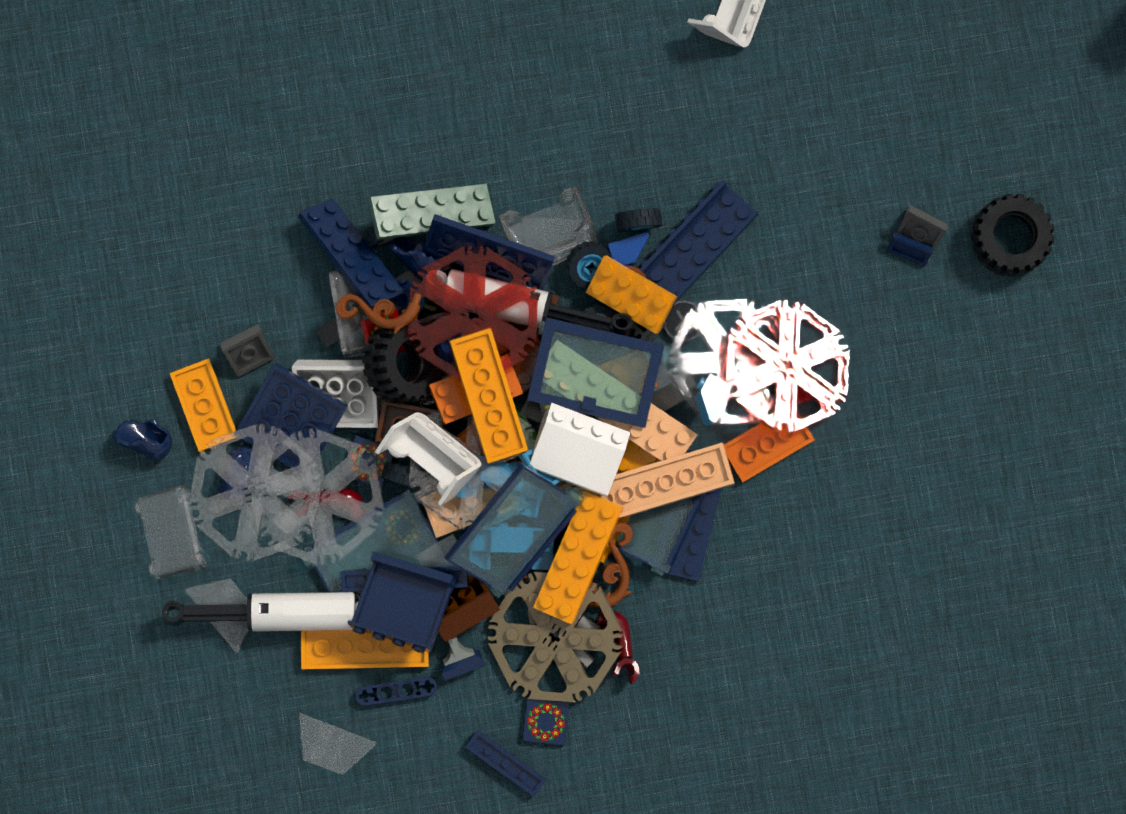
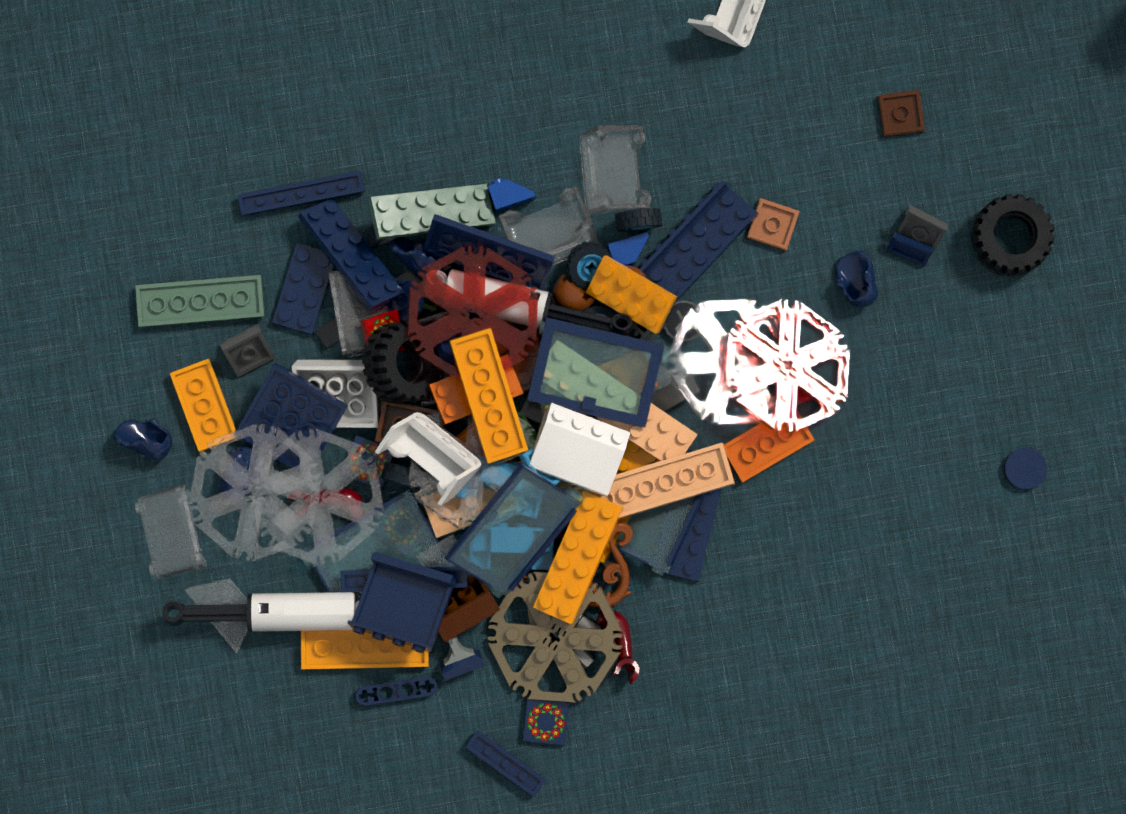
(200, 301): none -> sand green plate
(301, 193): none -> dark blue plate
(303, 289): none -> dark blue plate
(330, 745): clear wing -> none
(376, 314): dark orange plant -> none
(508, 194): none -> blue slope
(570, 295): none -> dark orange cylinder
(612, 169): none -> clear windscreen
(710, 397): slope -> none
(773, 224): none -> nougat tile
(854, 274): none -> dark blue piece
(901, 113): none -> reddish brown tile
(1025, 468): none -> dark blue tile

